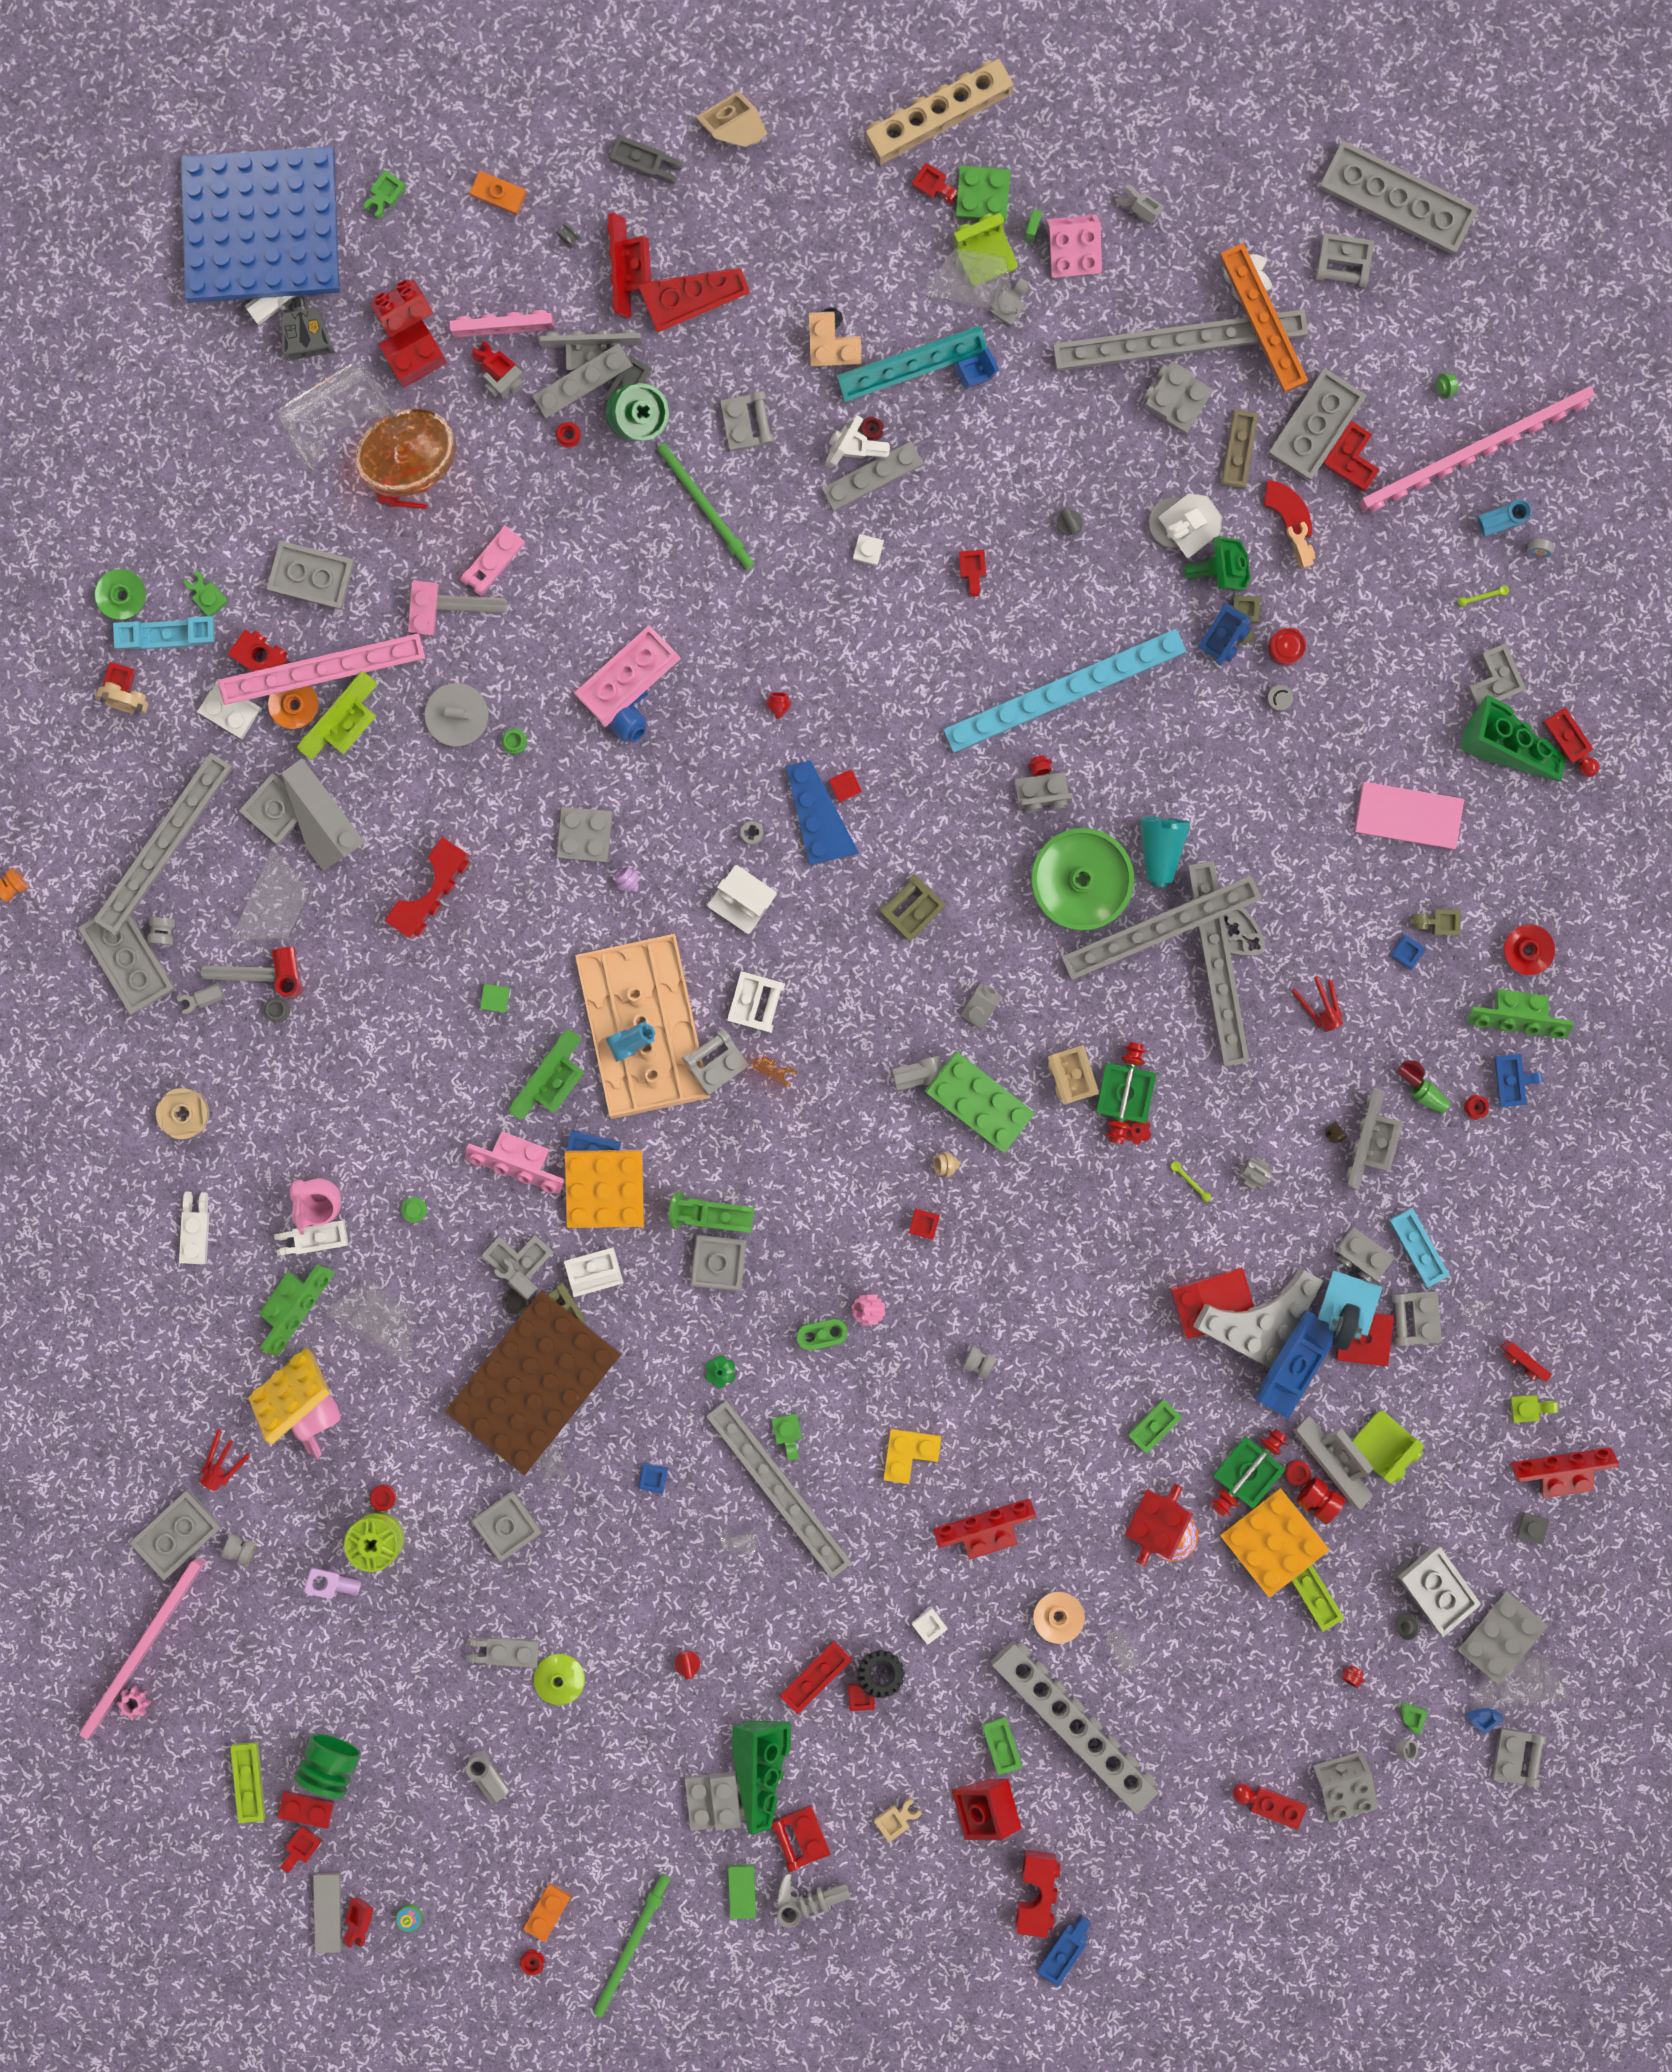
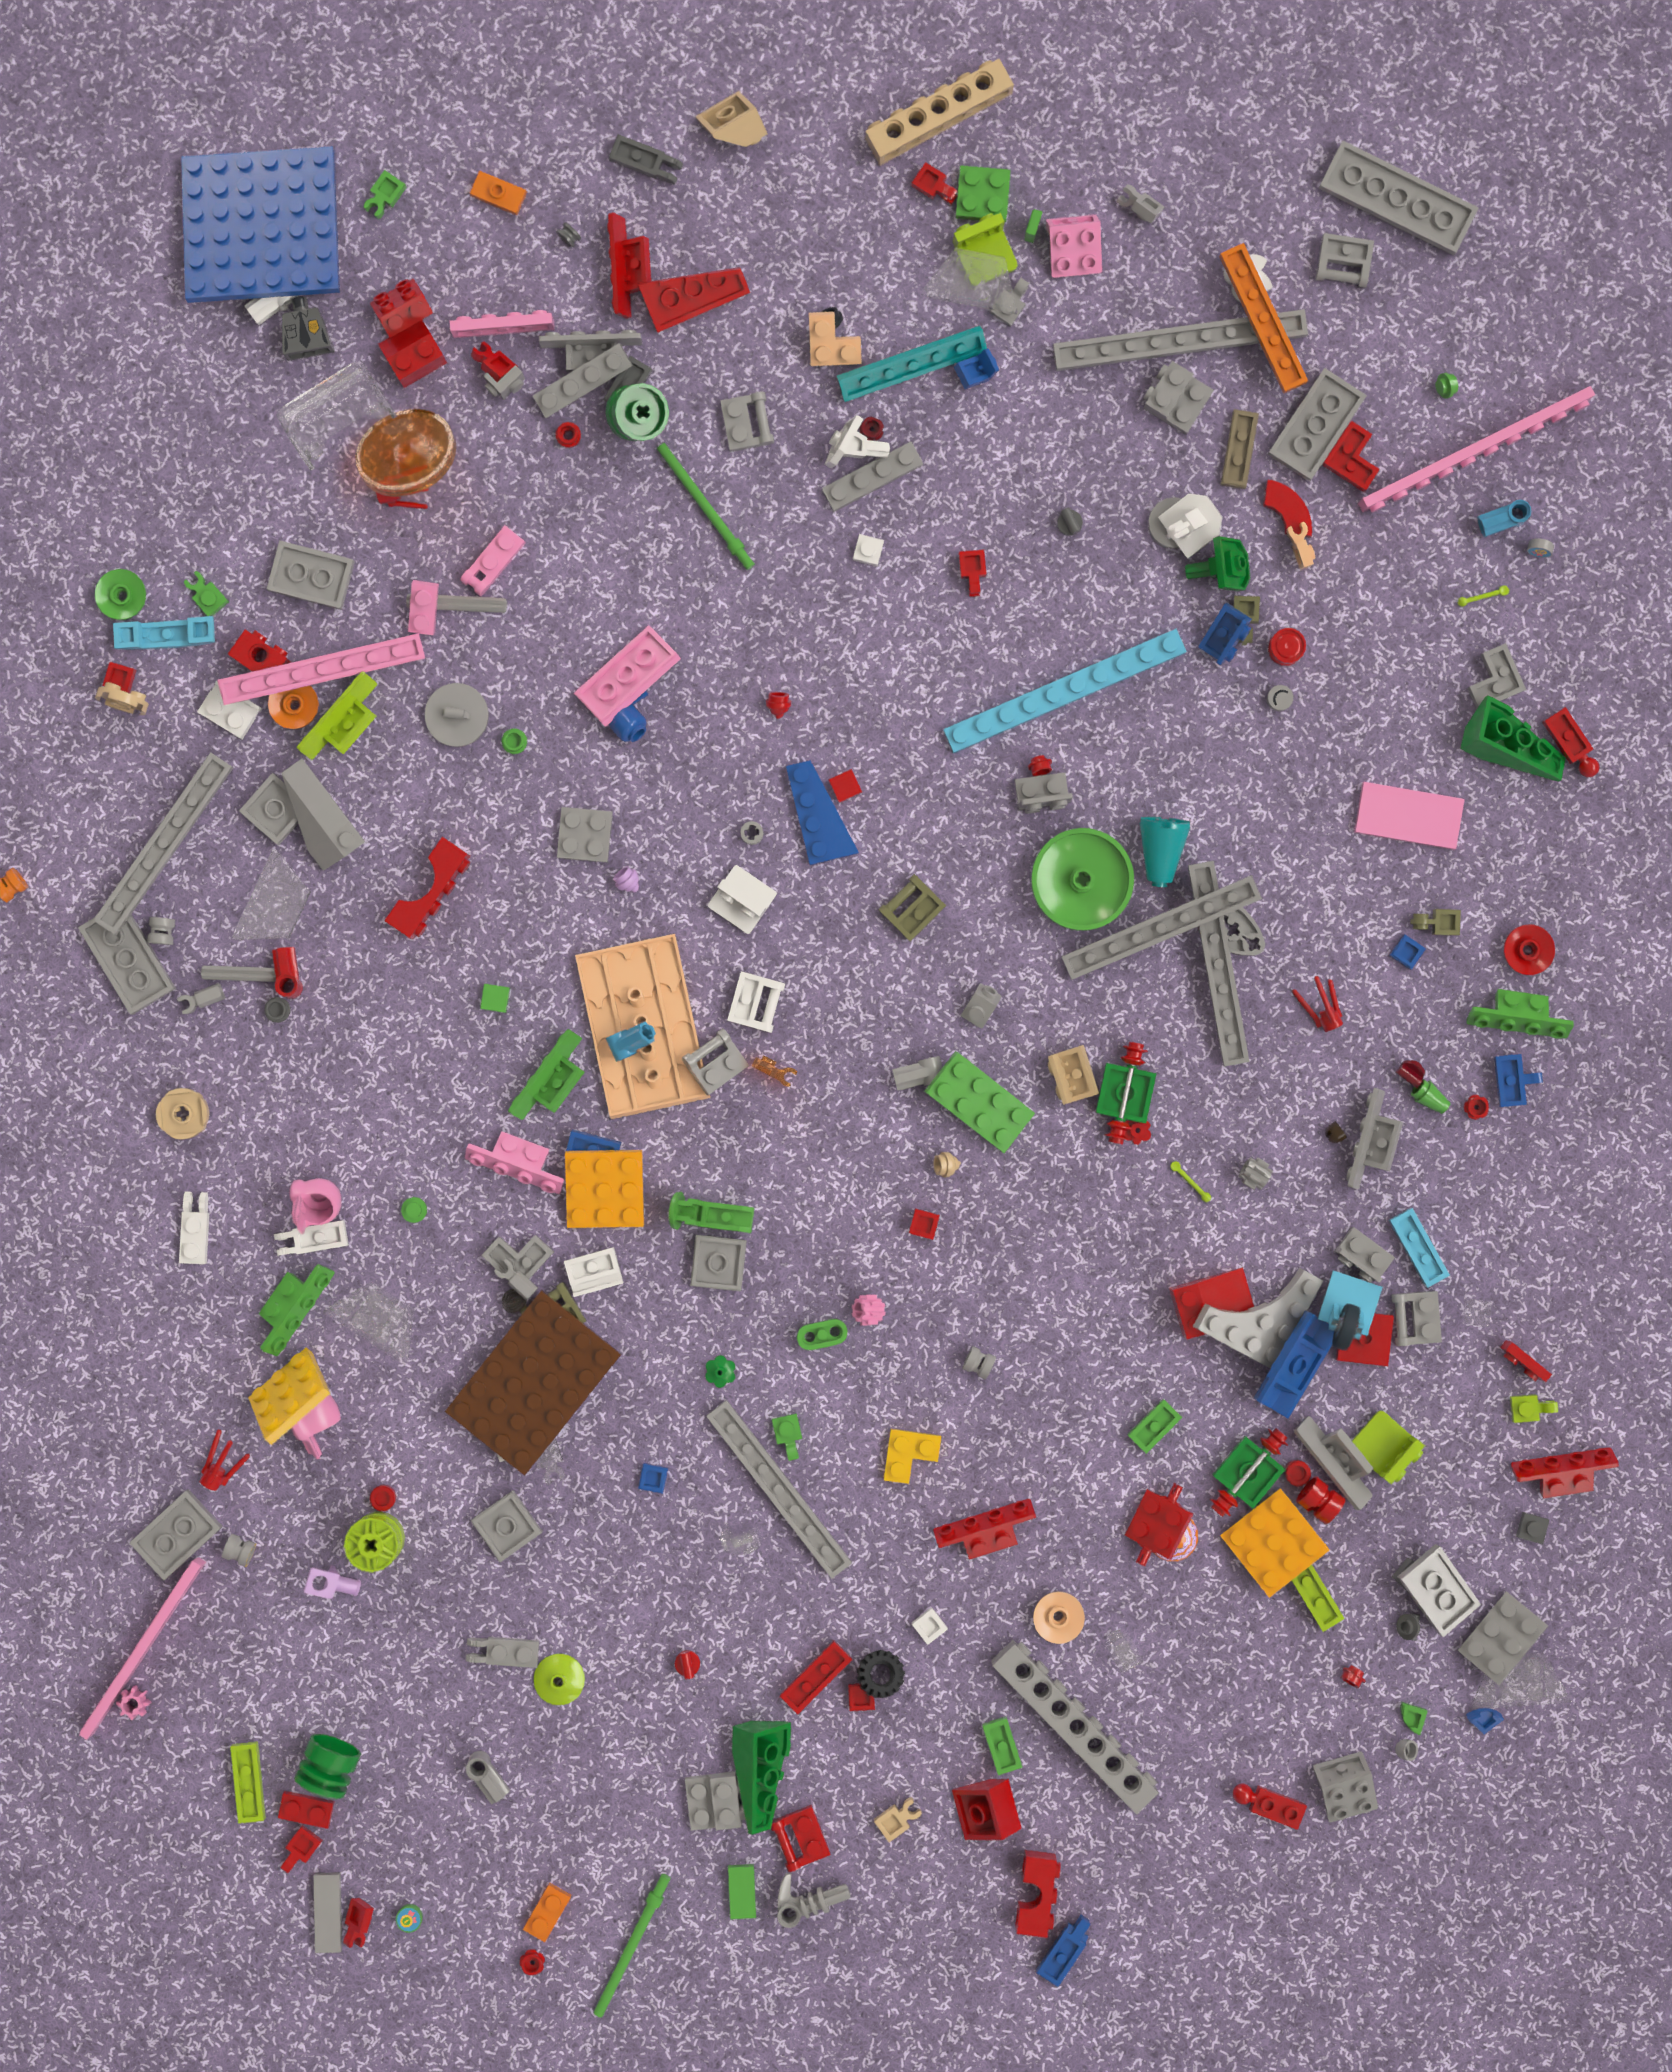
(1510, 1757): light grey plate -> none

